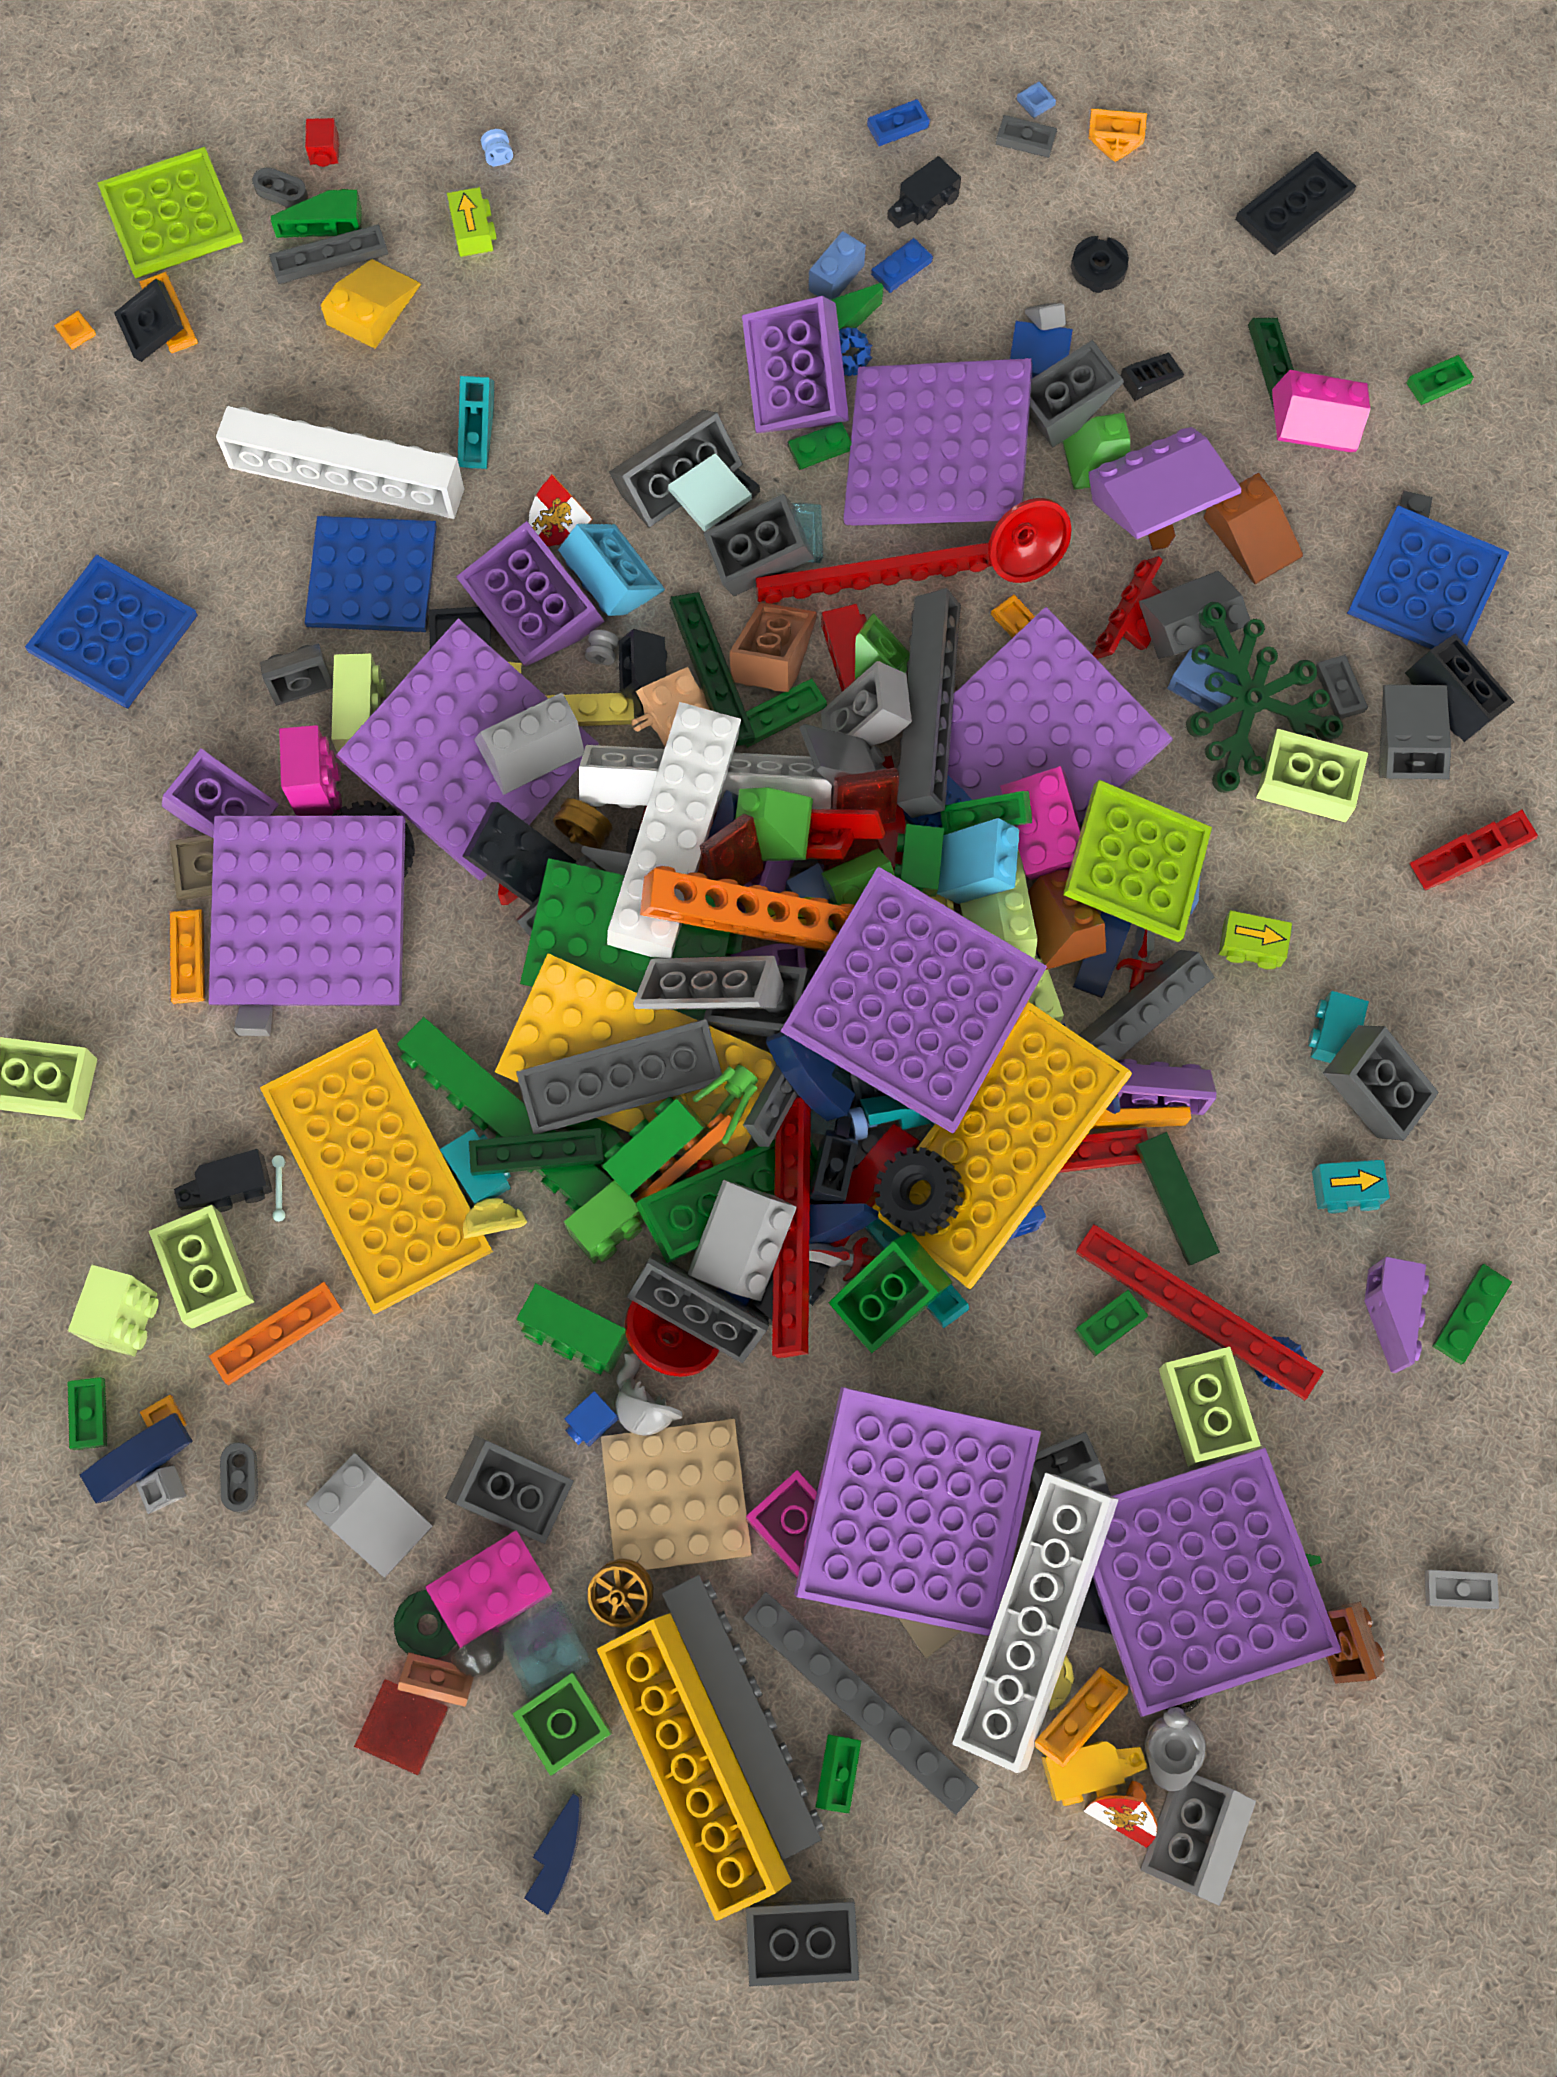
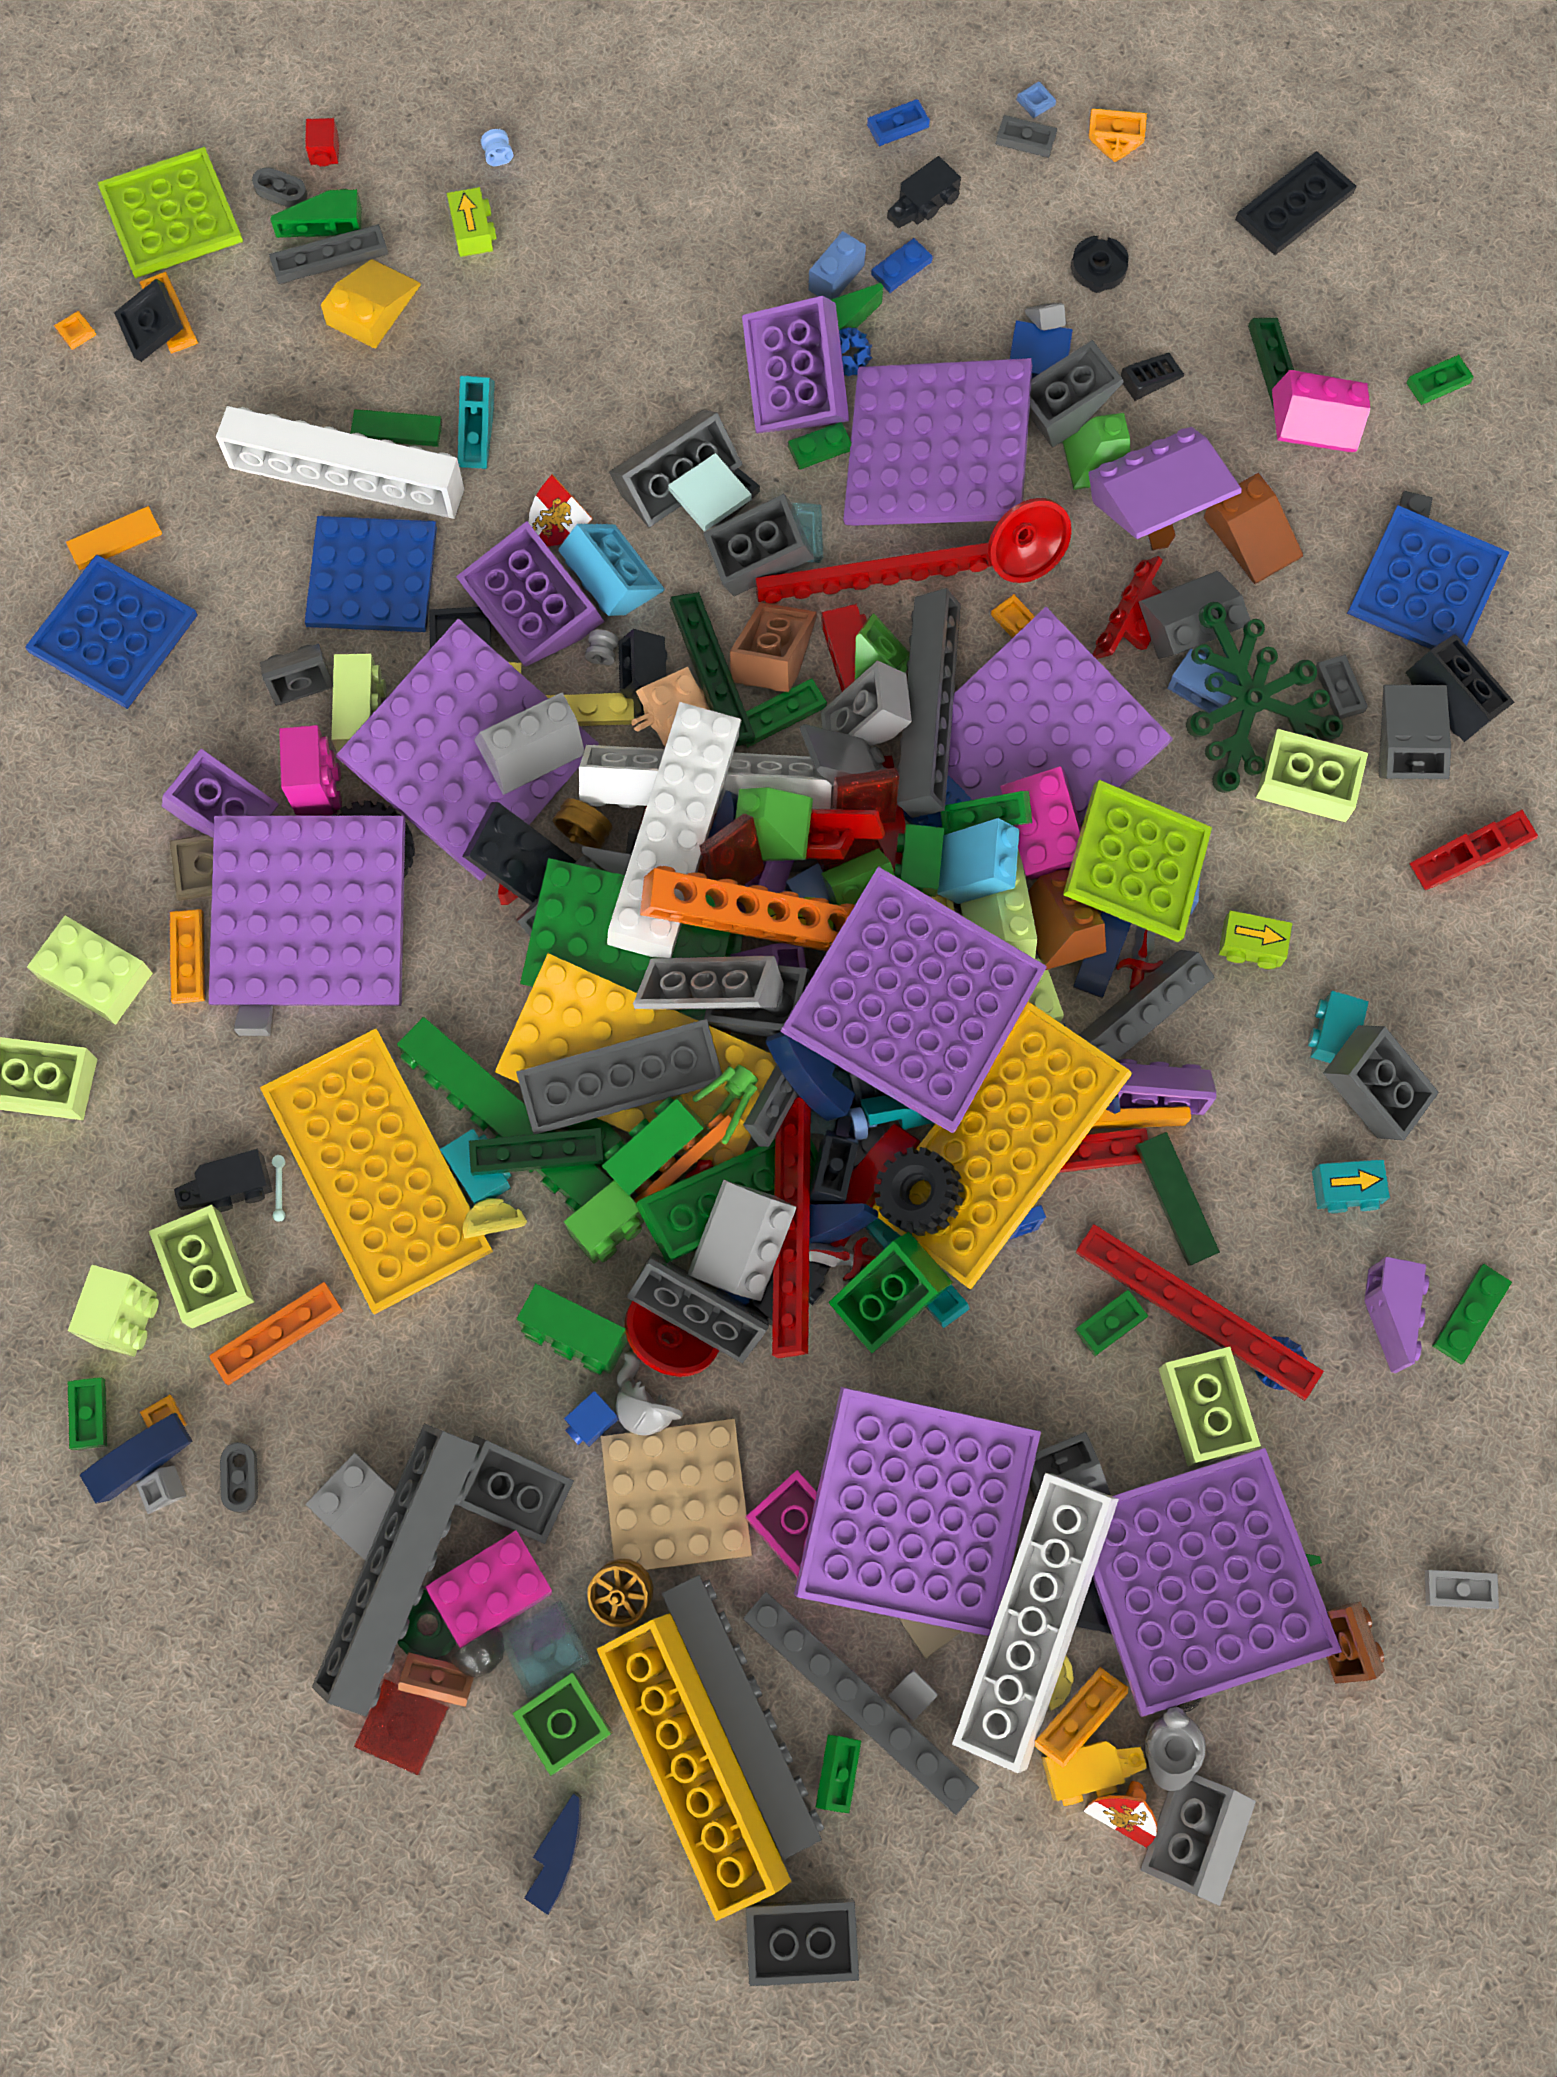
(90, 969): none -> yellowish green brick
(114, 537): none -> light orange tile
(395, 1570): none -> dark grey brick
(398, 427): none -> green tile
(913, 1695): none -> light grey slope

